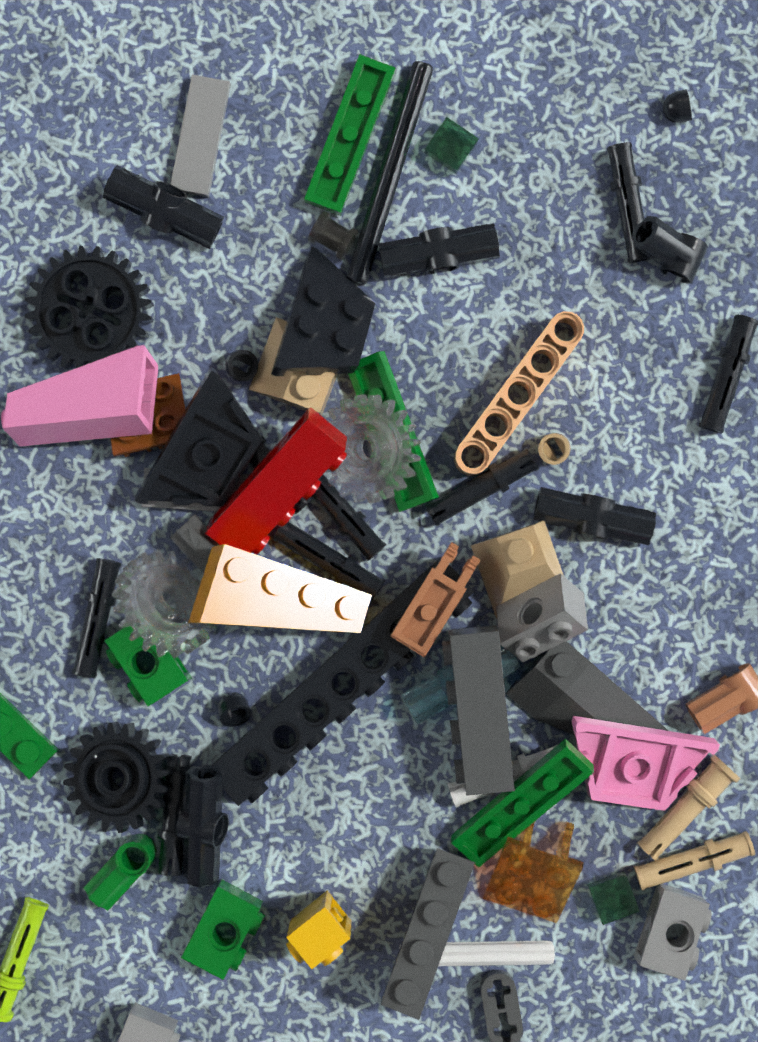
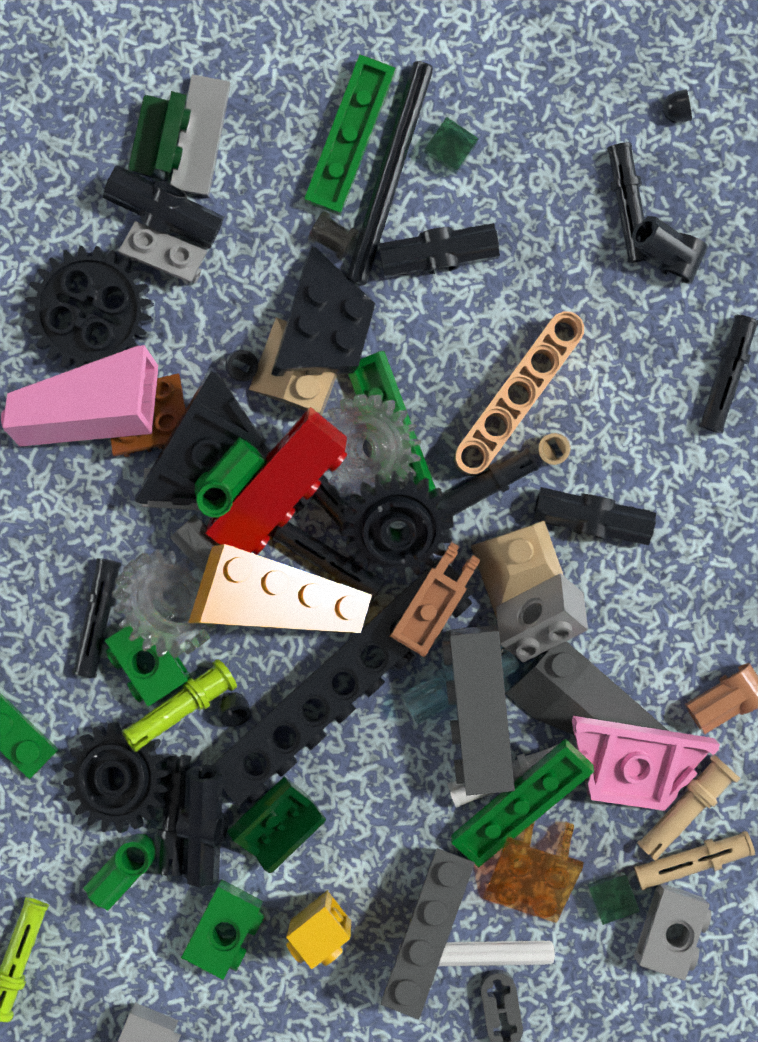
(157, 134): none -> dark green bracket
(163, 252): none -> light grey hinge
(193, 696): none -> lime pin
(230, 475): none -> green piece
(277, 824): none -> dark green bracket
(391, 502): none -> black gear

